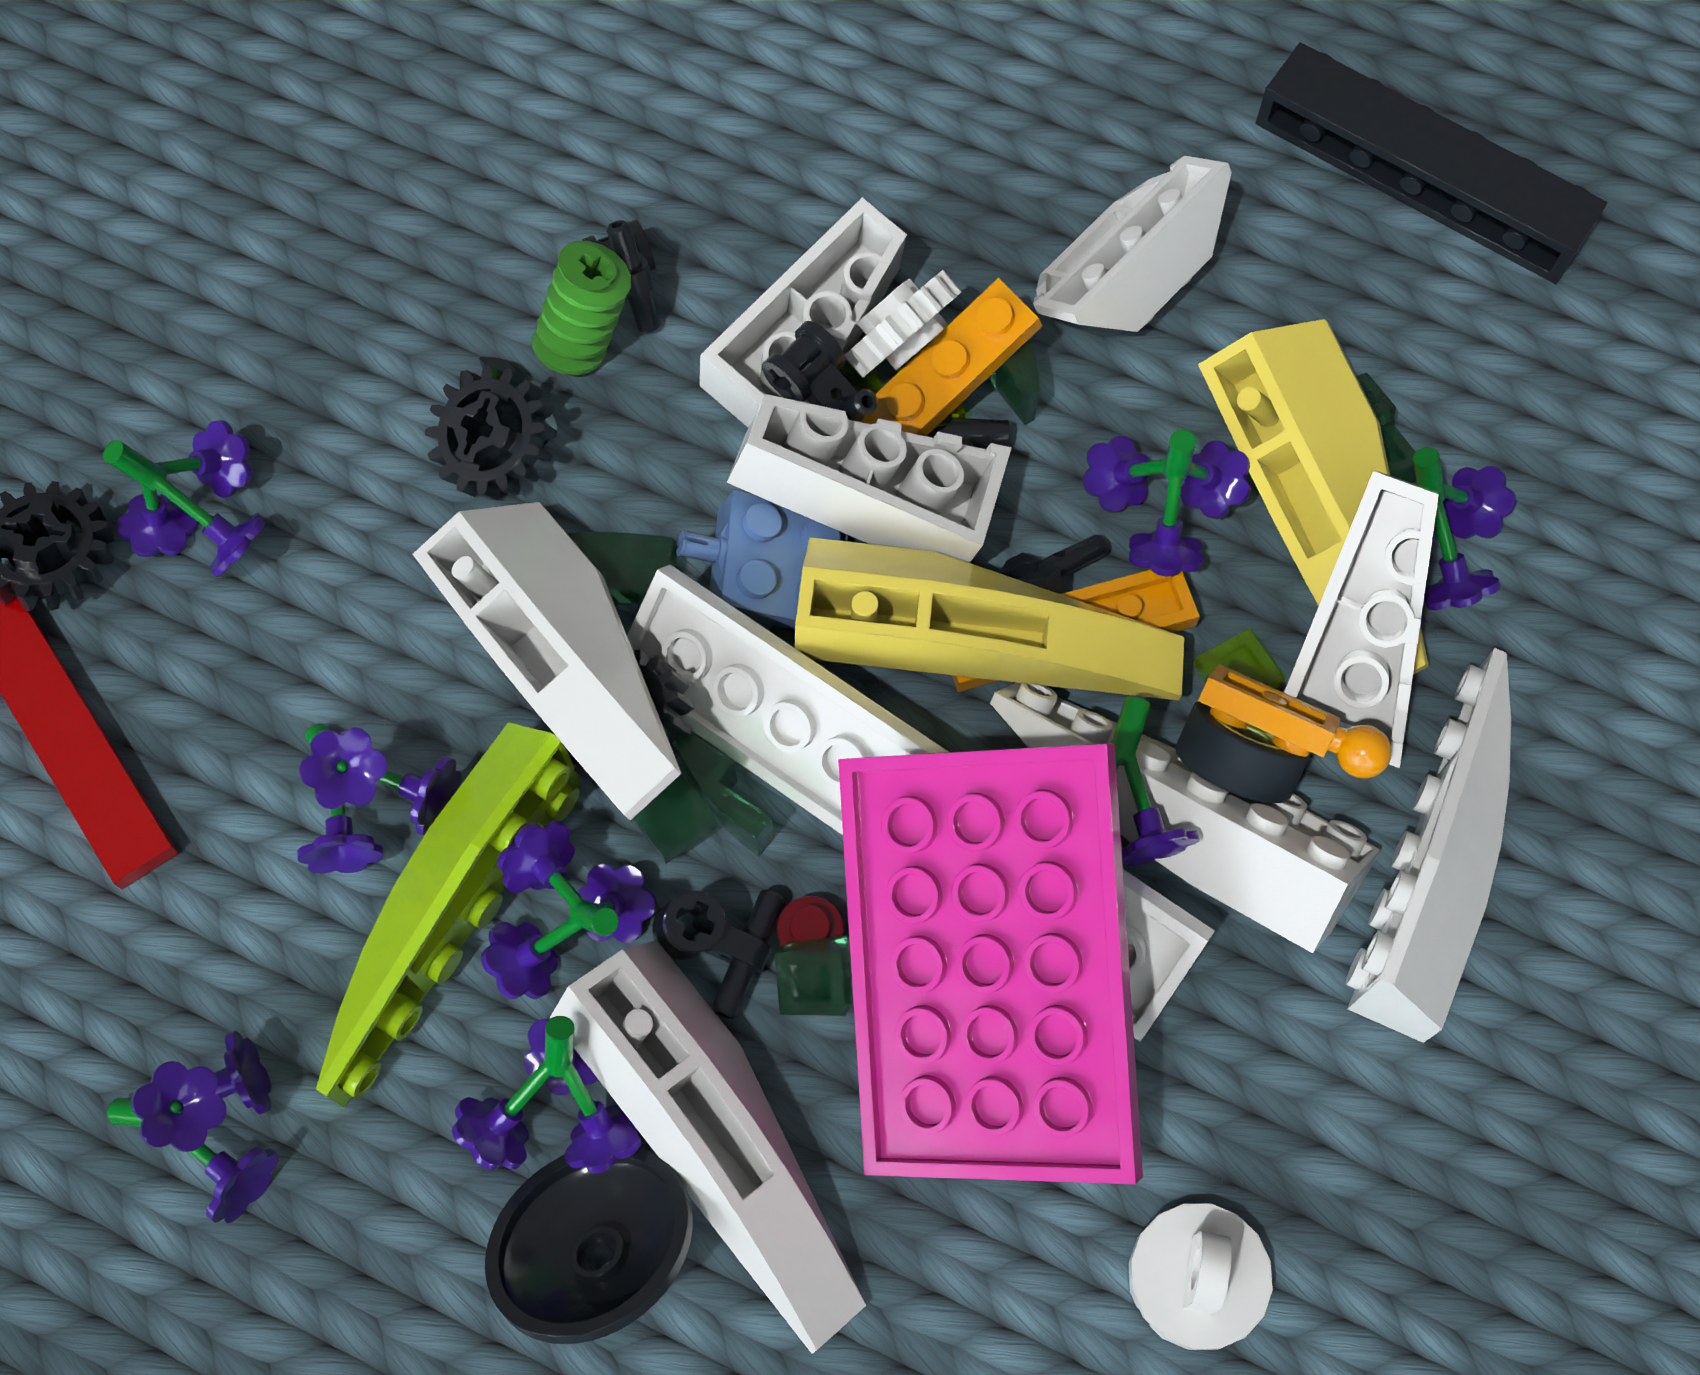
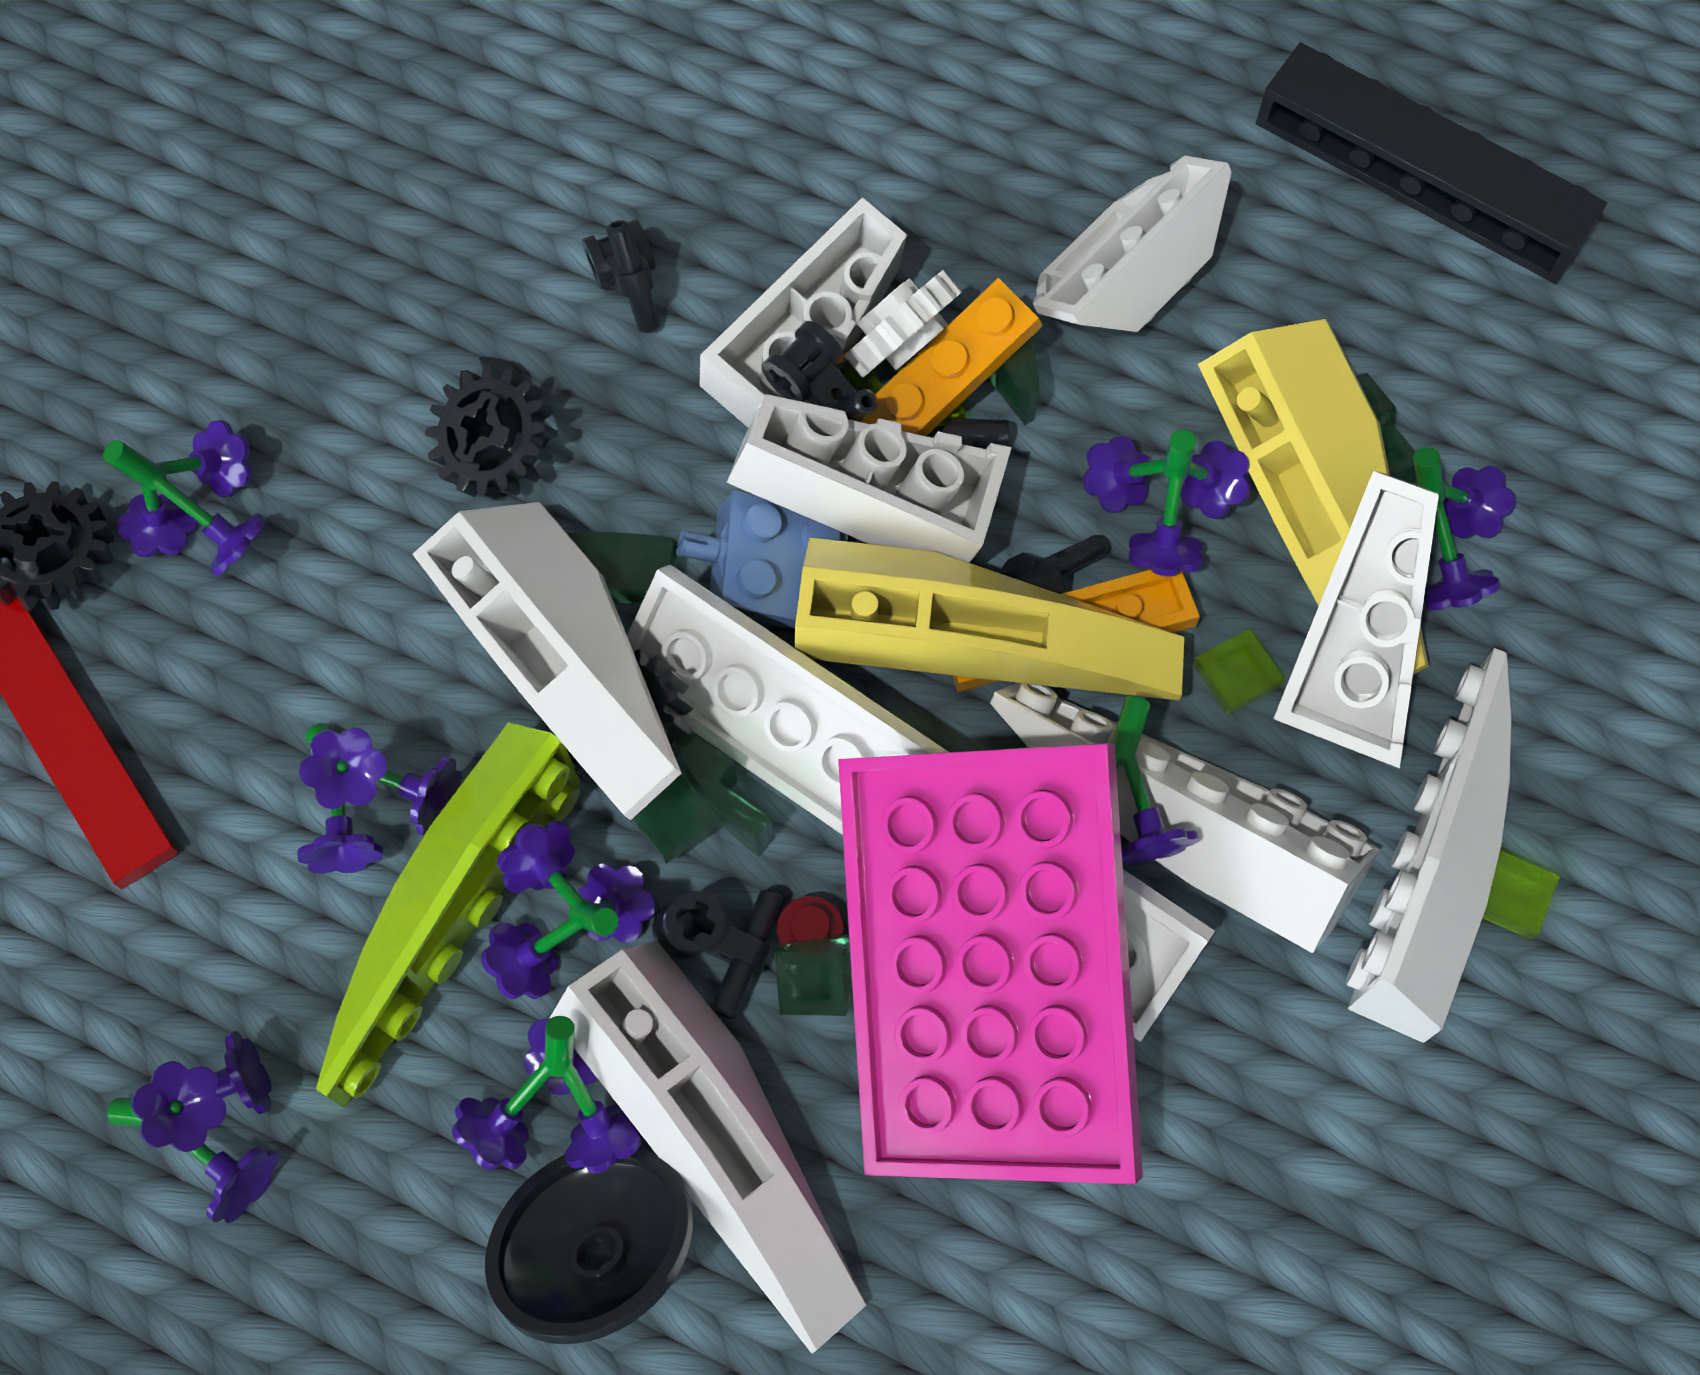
(581, 308): bright green piece -> none
(1200, 1276): white tile -> none
(1238, 758): black wheel -> none
(1294, 723): light orange plate -> none
(1520, 895): none -> clear neon green tile

